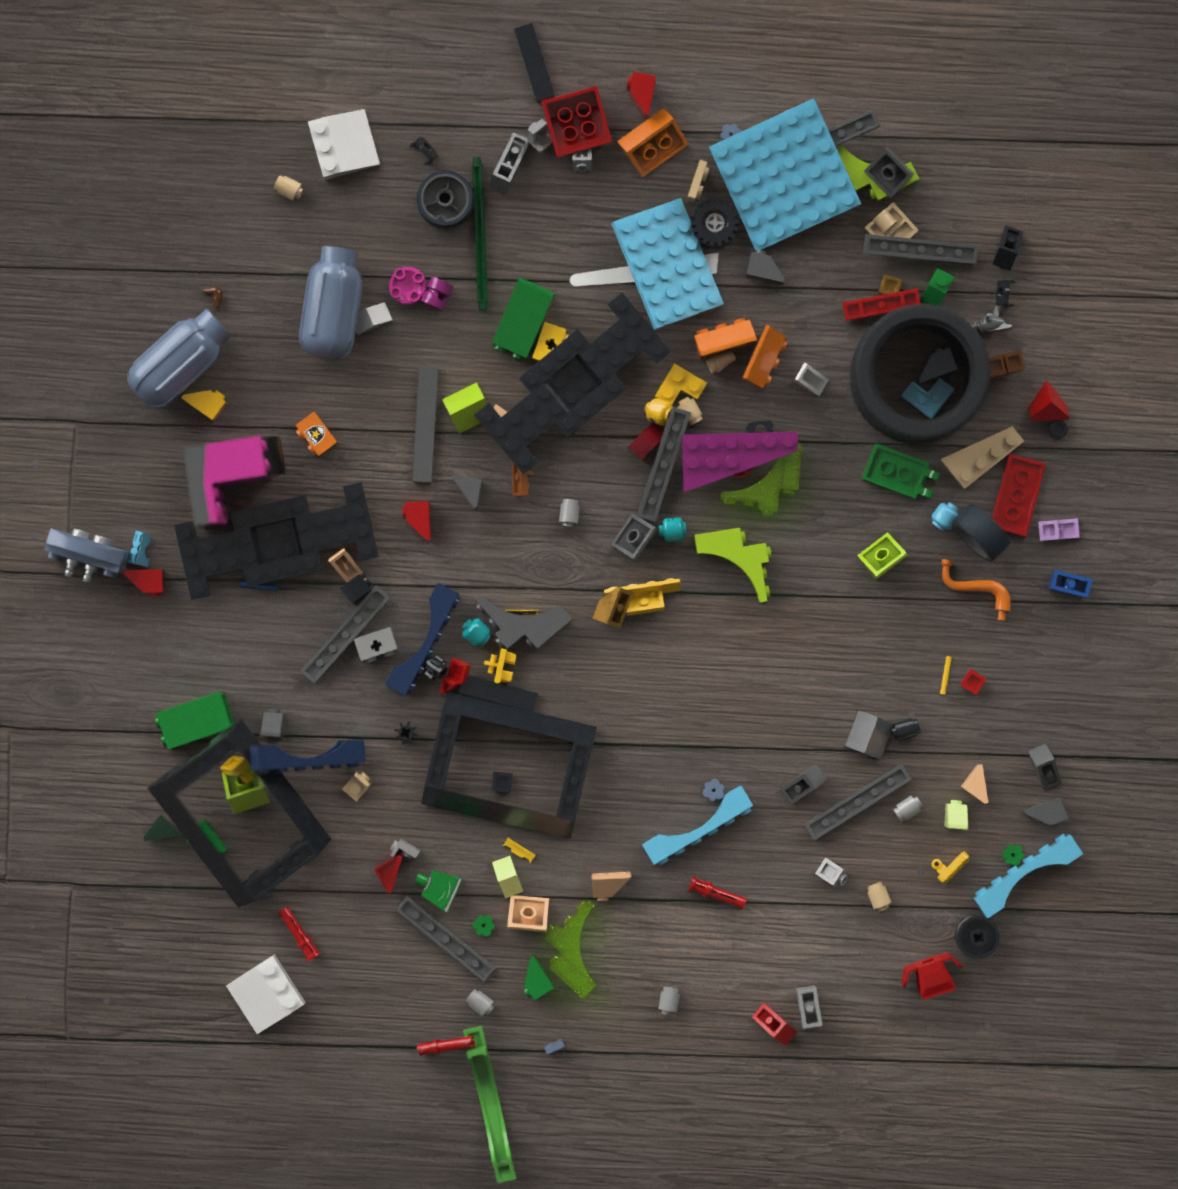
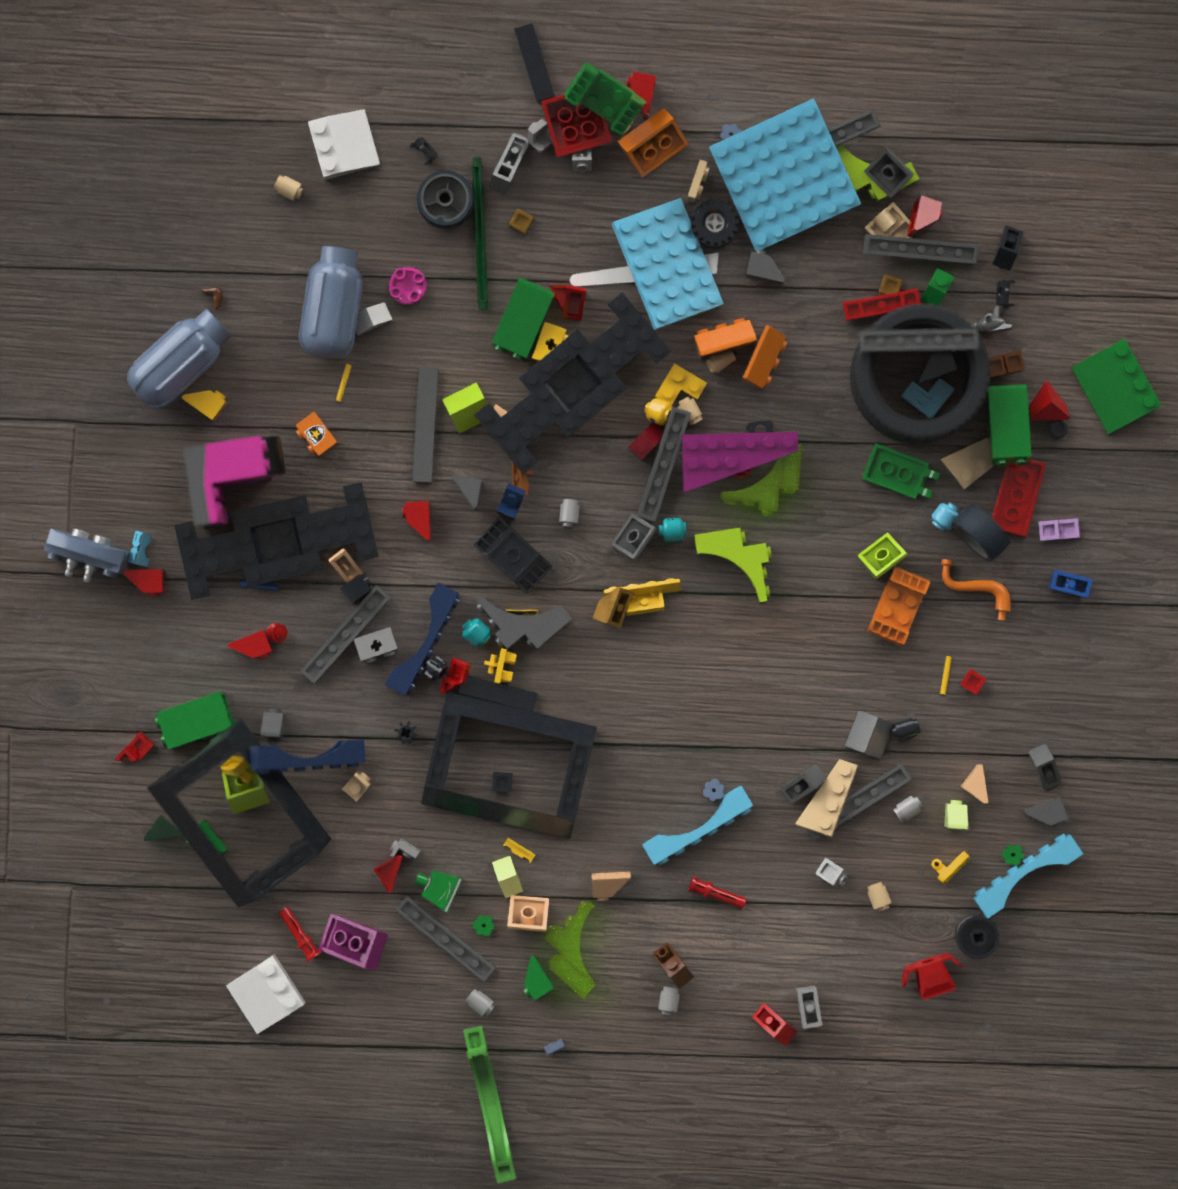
(136, 749): none -> red slope
(254, 645): none -> red slope
(276, 632): none -> red wheel
(343, 382): none -> yellow piece
(353, 942): none -> magenta slope
(437, 293): magenta wheel -> none
(445, 1045): red pin -> none
(511, 501): none -> dark blue slope
(513, 555): none -> black plate
(521, 221): none -> pearl gold tile
(570, 300): none -> red slope
(605, 97): none -> green plate
(673, 965): none -> reddish brown slope
(811, 379): white slope -> none
(827, 804): none -> tan wing
(898, 606): none -> orange plate
(919, 340): none -> dark grey plate
(924, 215): none -> slope
(1008, 425): none -> green slope
(1116, 386): none -> green slope

